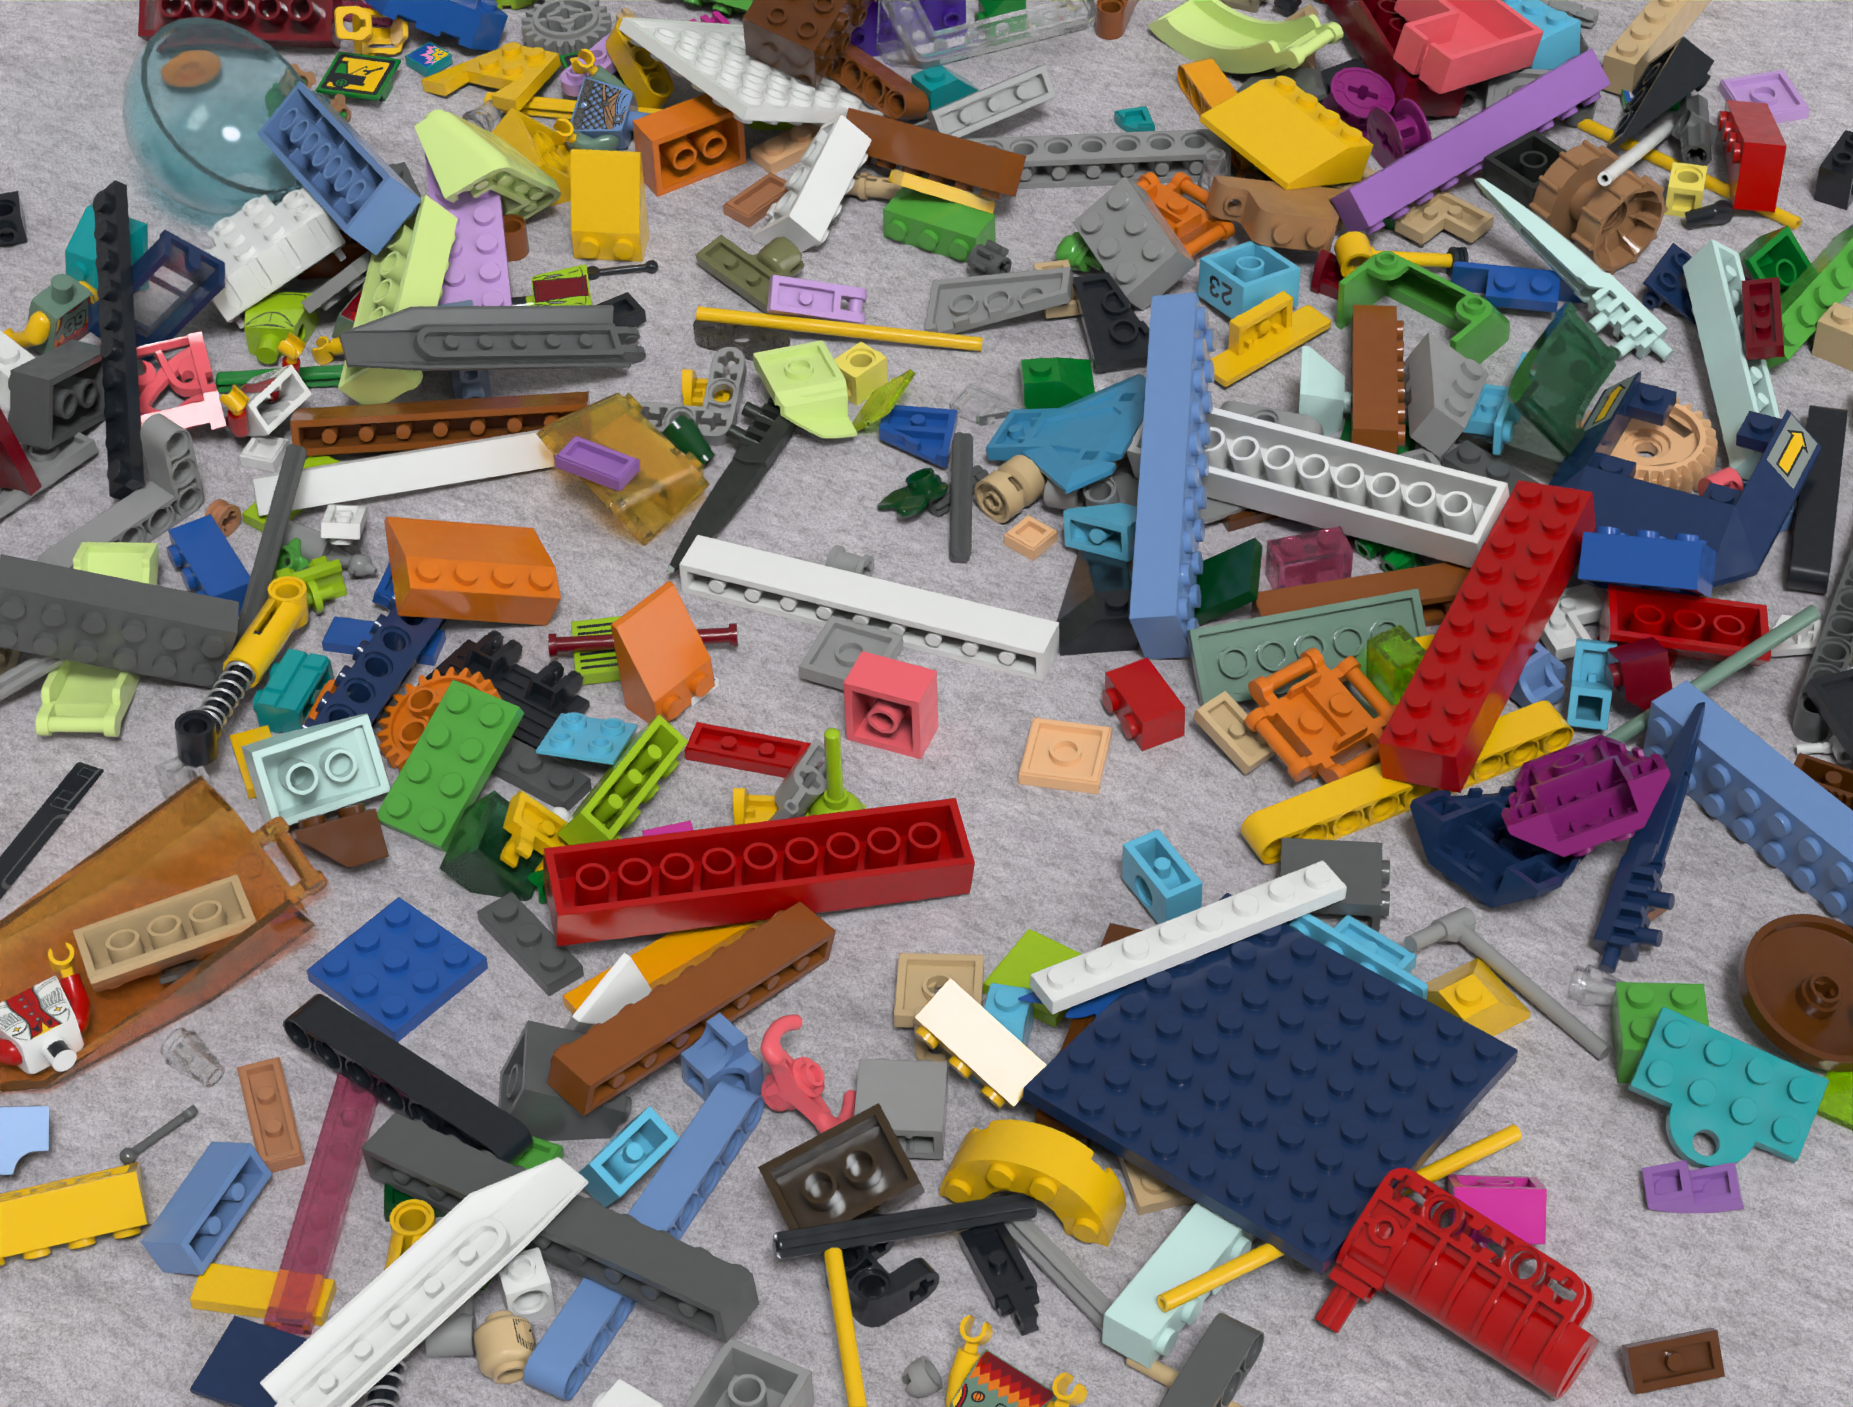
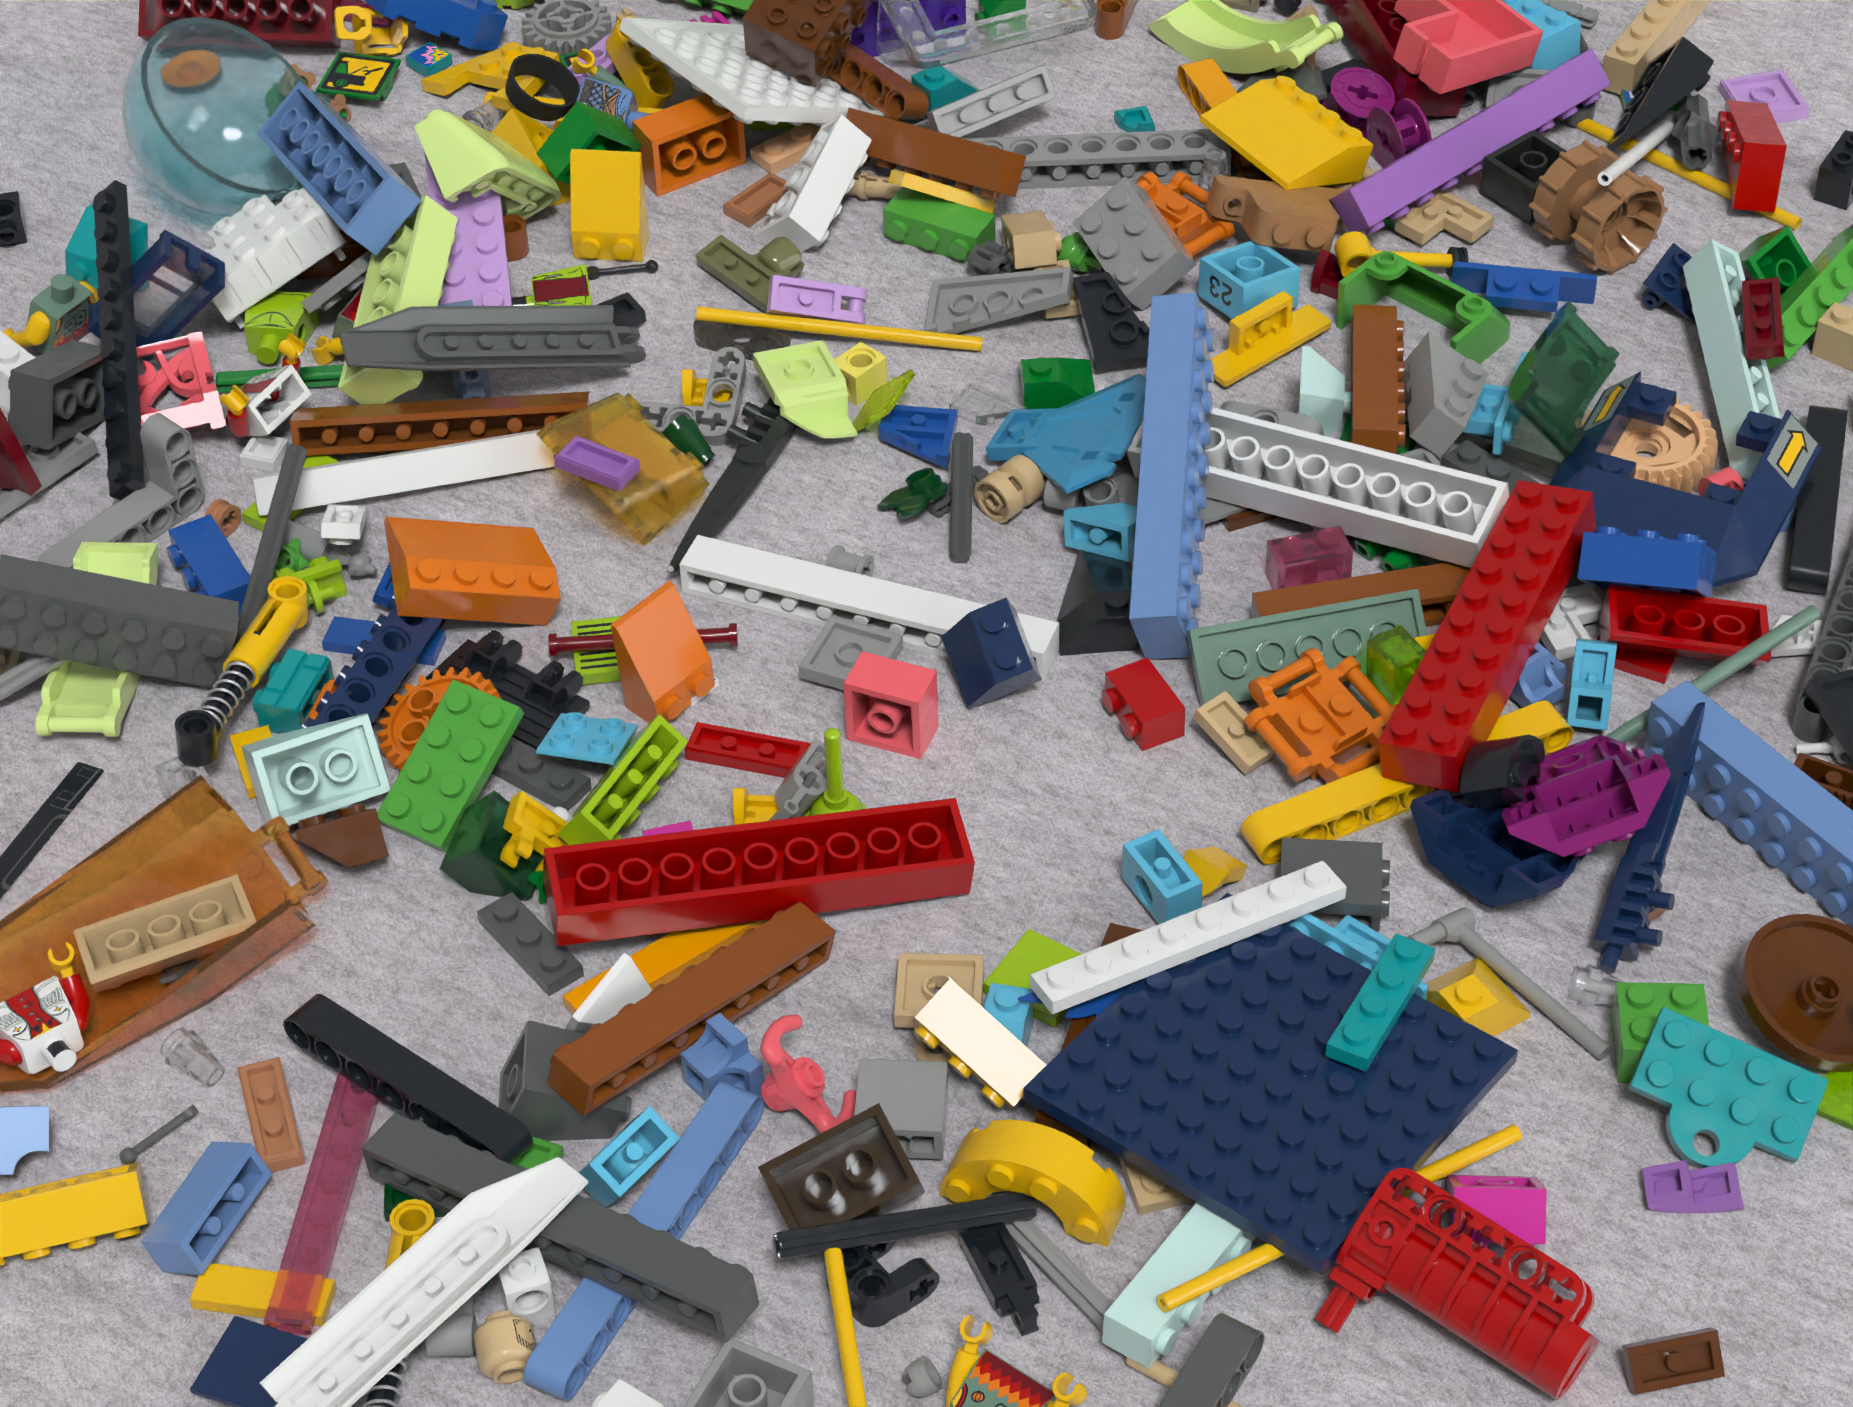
(397, 969): blue plate -> none
(550, 71): none -> black tyre
(584, 129): none -> green brick
(990, 653): none -> dark blue slope
(1030, 239): none -> tan brick
(1030, 537): light nougat tile -> none
(1065, 755): light nougat tile -> none
(1214, 867): none -> yellow tile
(1229, 580): dark green tile -> none
(1380, 1002): none -> teal plate
(1500, 770): none -> black brick
(1590, 283): light aqua piece -> none
(1639, 671): dark red slope -> none
(1685, 188): light yellow brick -> none
(1718, 213): black arm -> none

